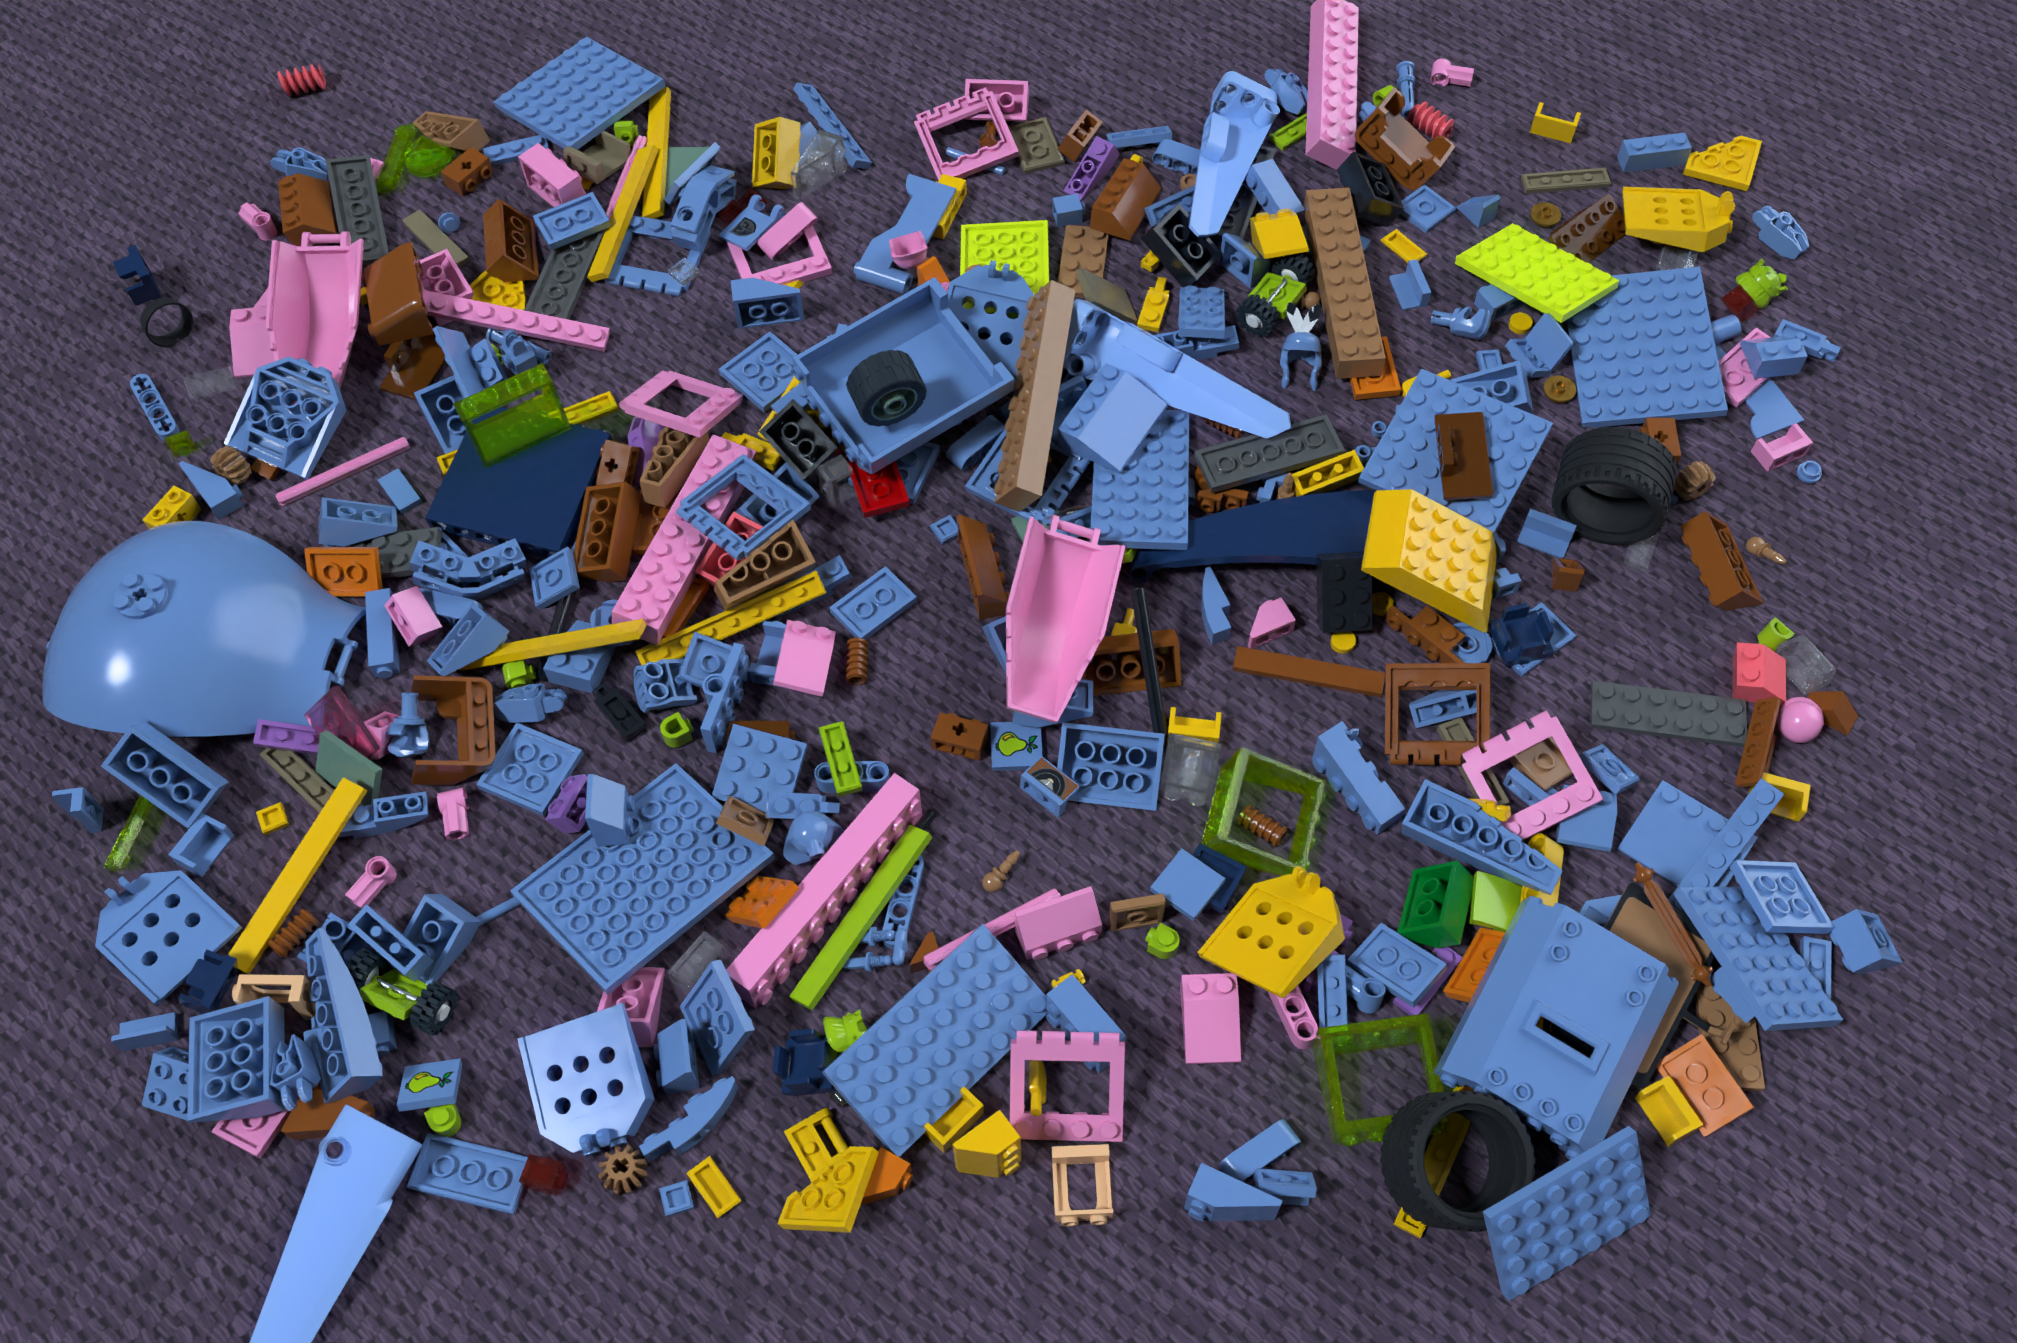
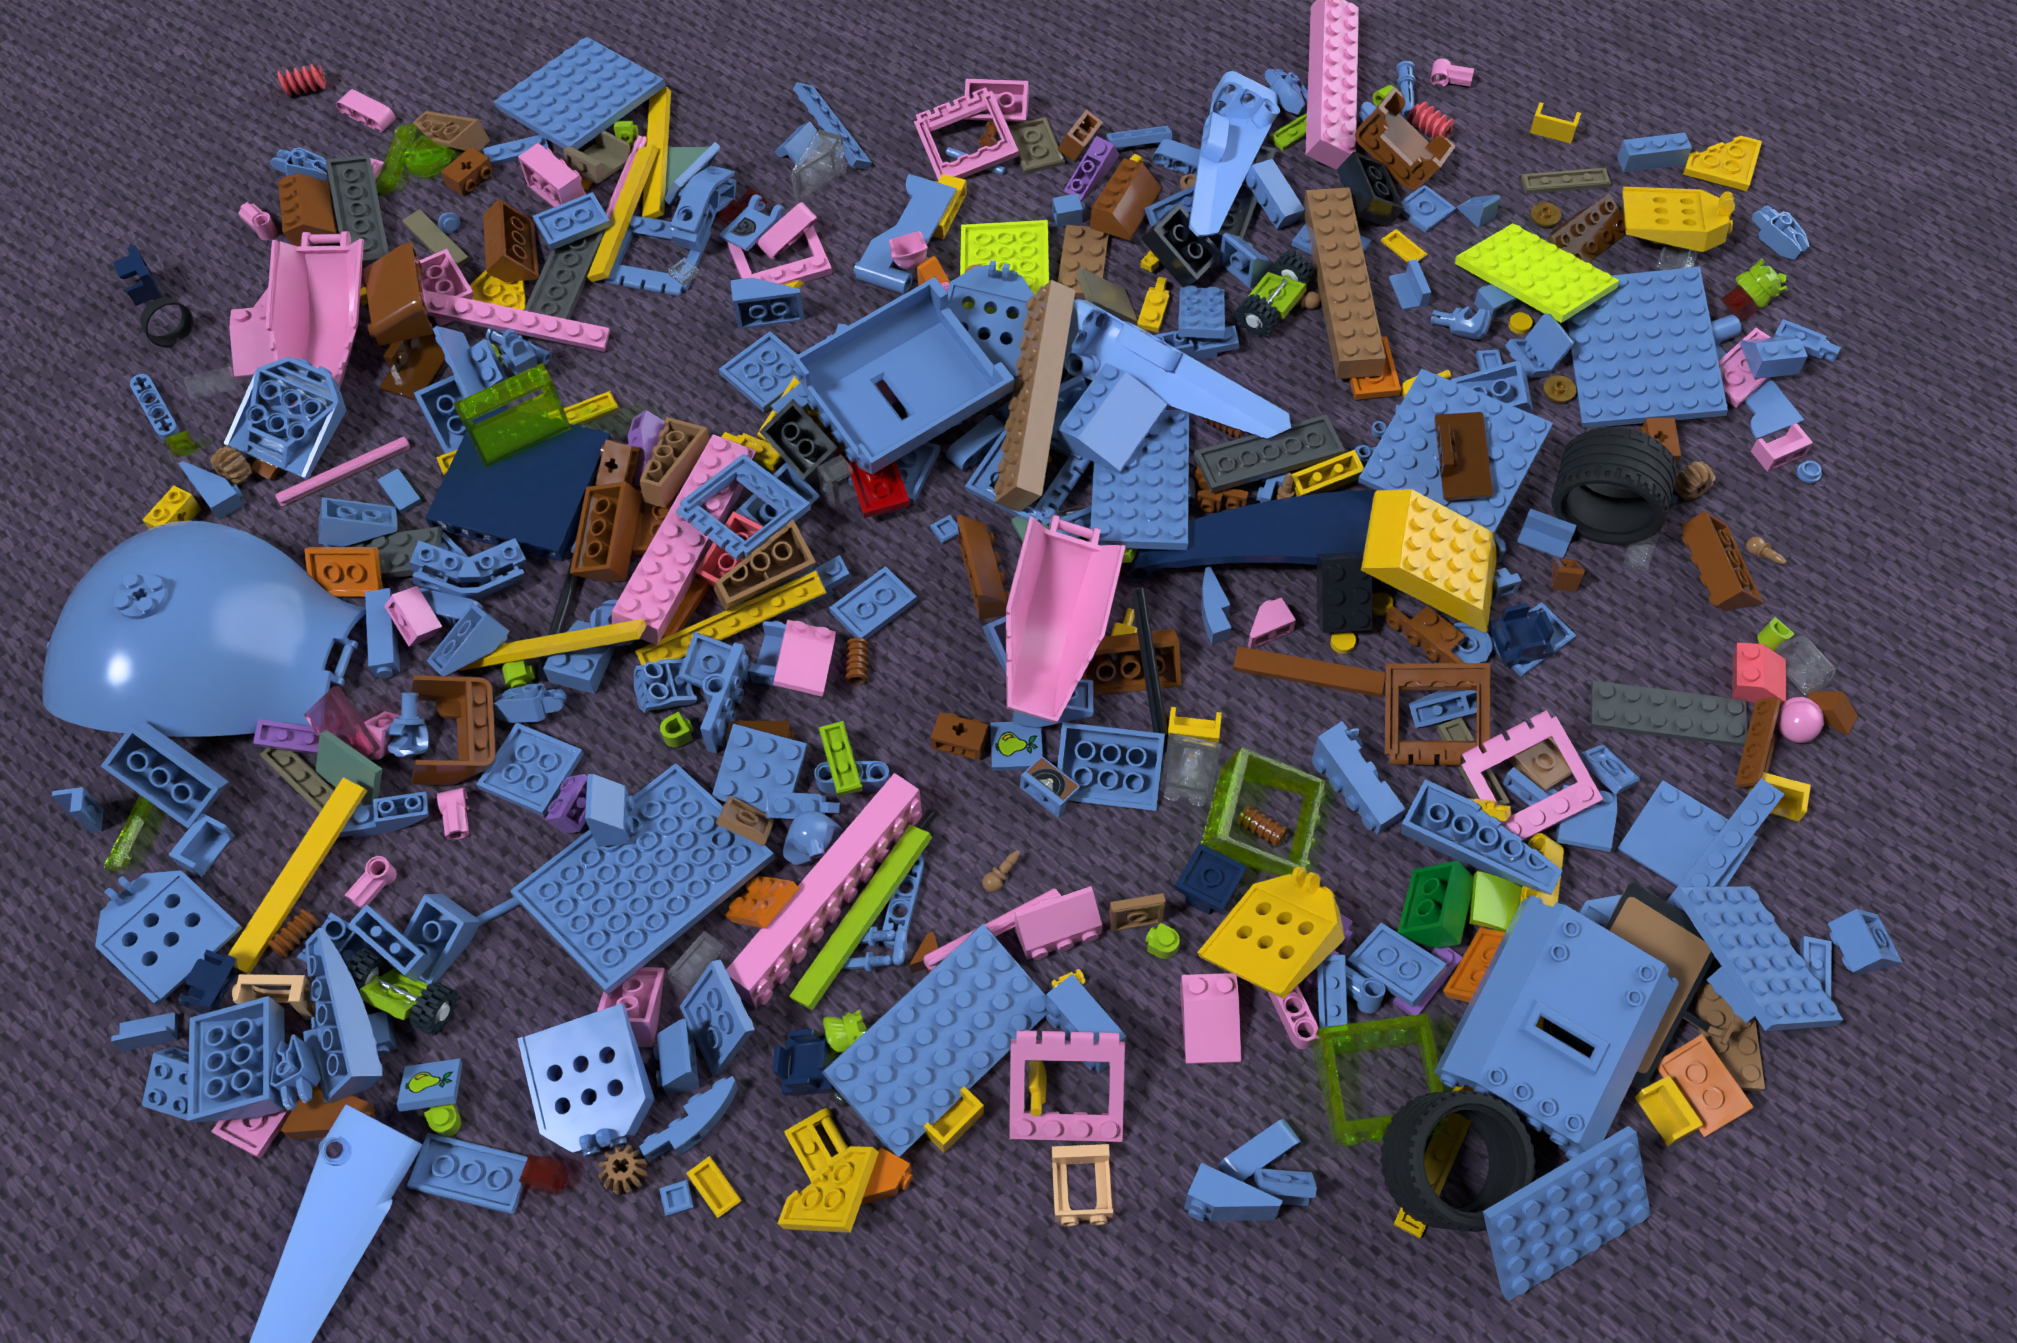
(272, 818): yellow tile -> none
(366, 110): none -> bright pink beam
(554, 578): medium blue tile -> none
(618, 712): black hinge -> none
(700, 421): bright pink hinge -> none
(775, 153): yellow slope -> none
(886, 388): black wheel -> none
(989, 1148): yellow slope -> none
(1187, 884): medium blue tile -> none
(1278, 234): yellow slope -> none
(1302, 343): medium blue hair -> none
(1673, 924): dark orange wheel -> none
(1781, 897): medium blue plate -> none

